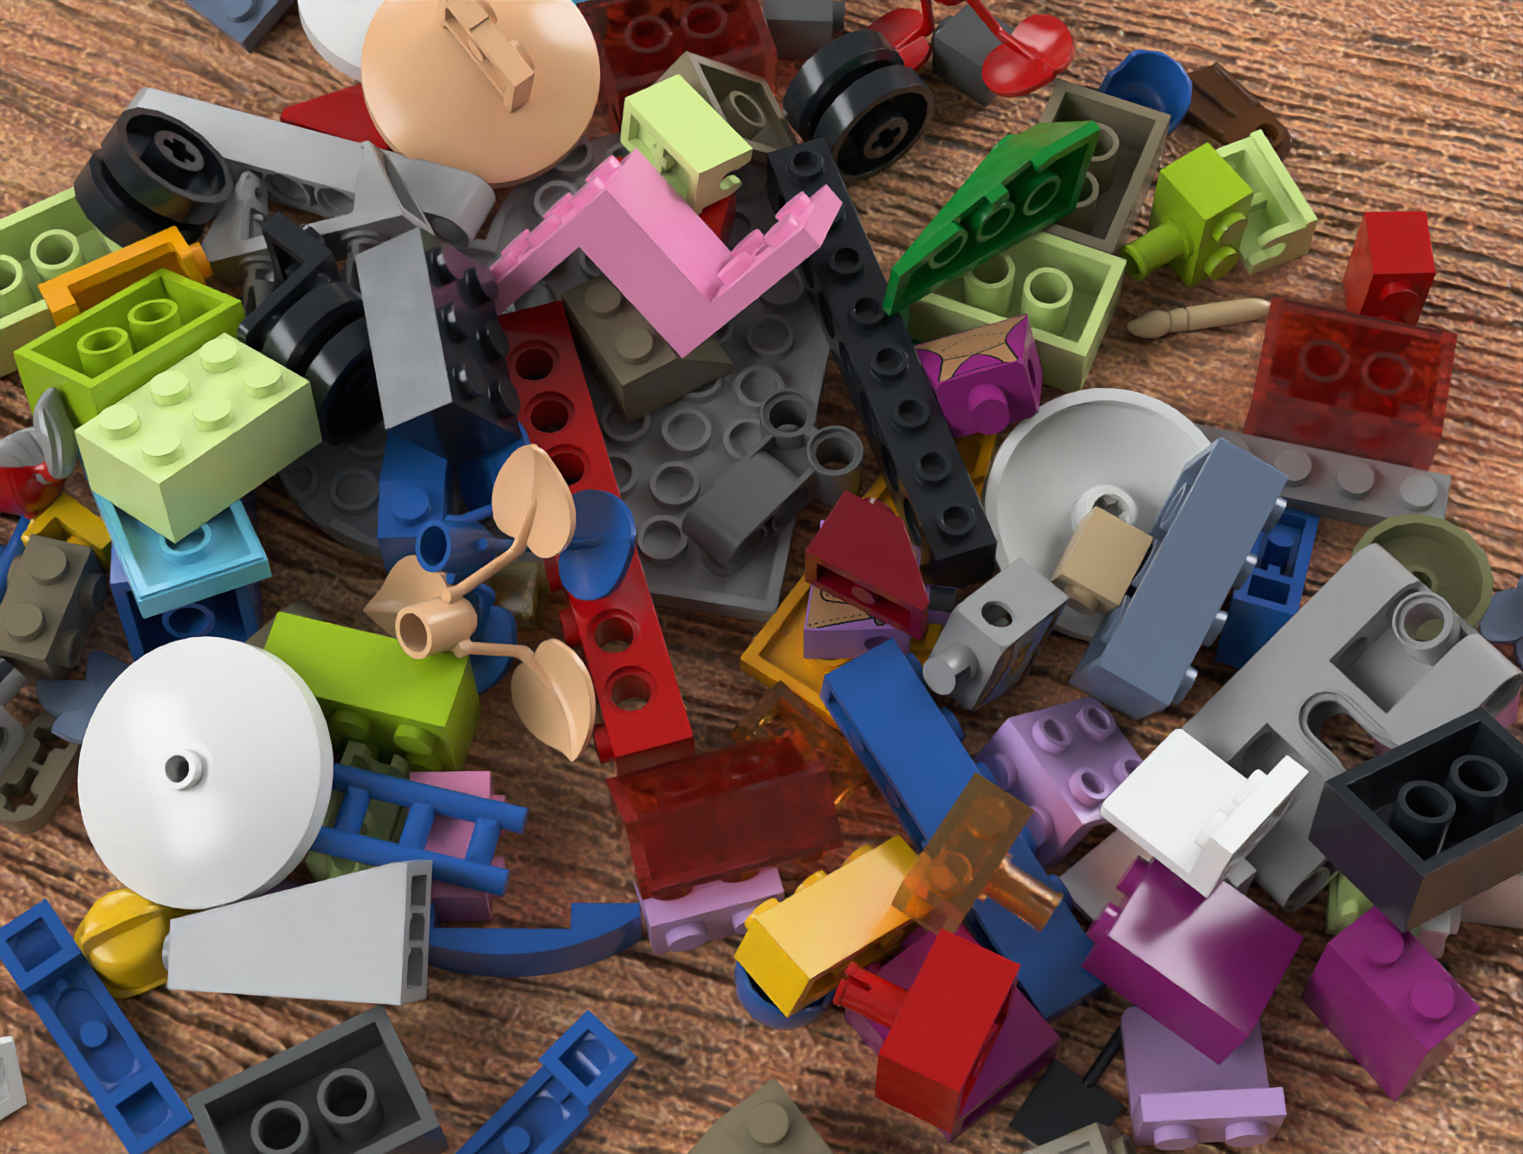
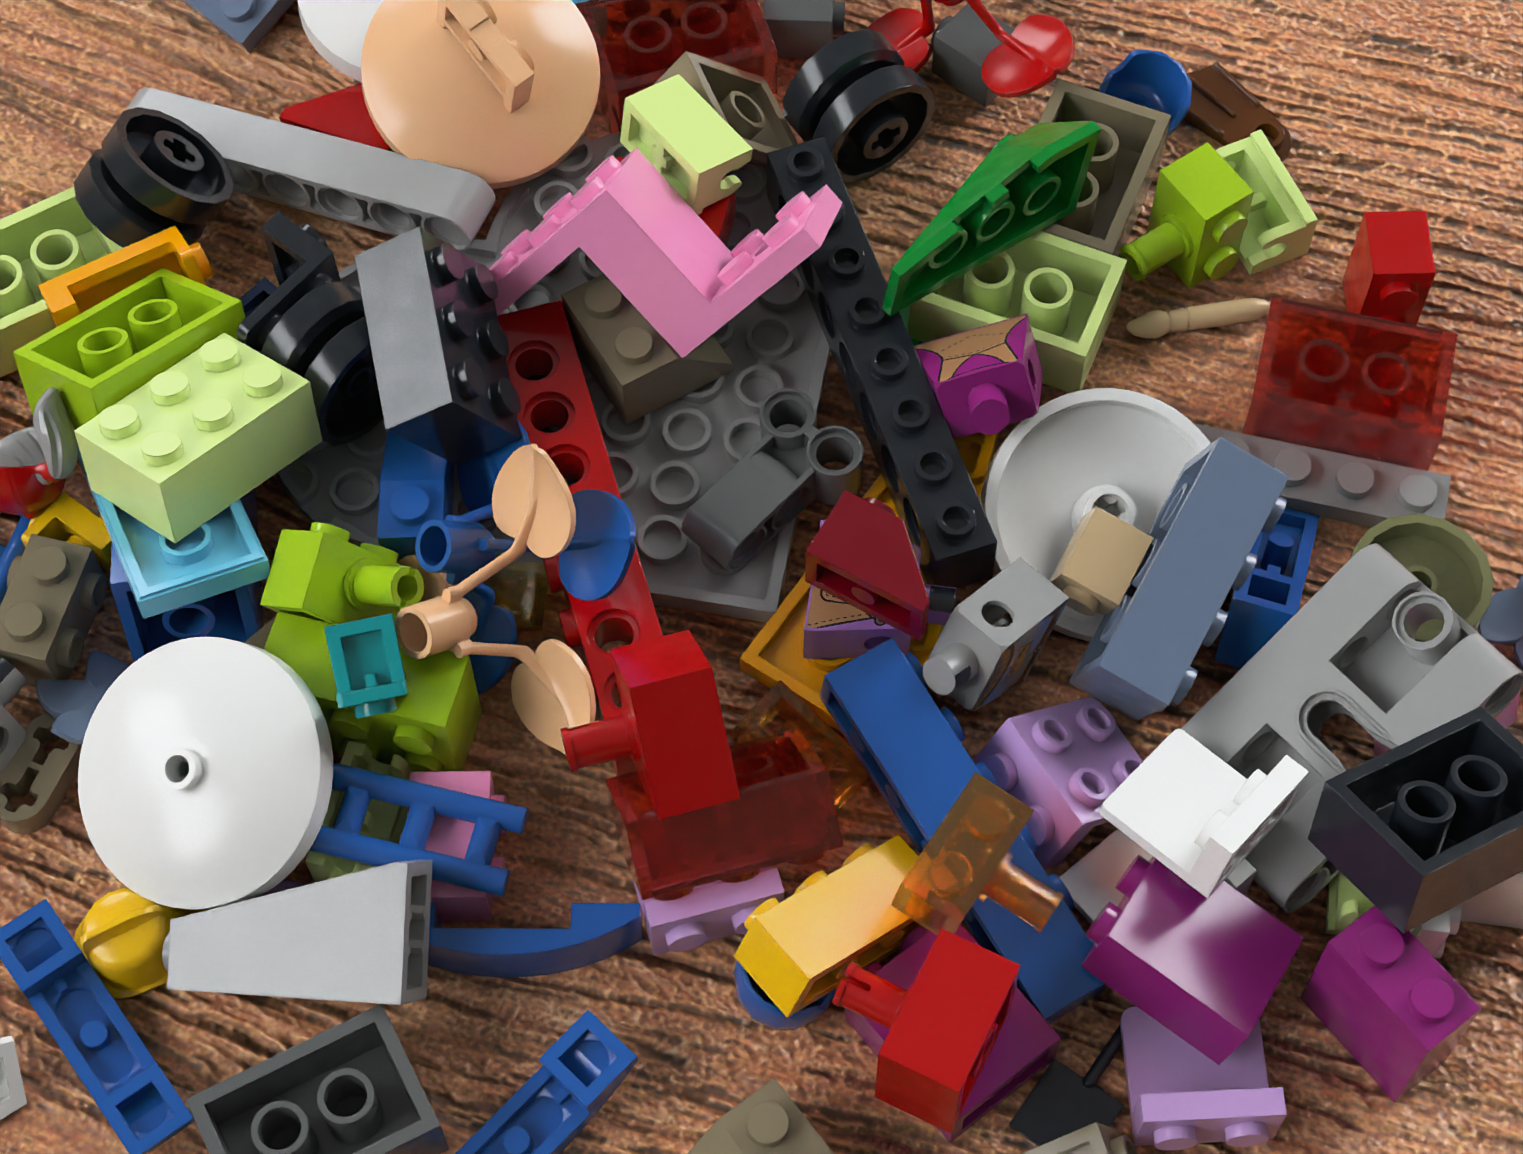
(336, 581): none -> lime brick
(367, 664): none -> teal bracket
(380, 212): light grey hose -> none
(665, 724): none -> red brick

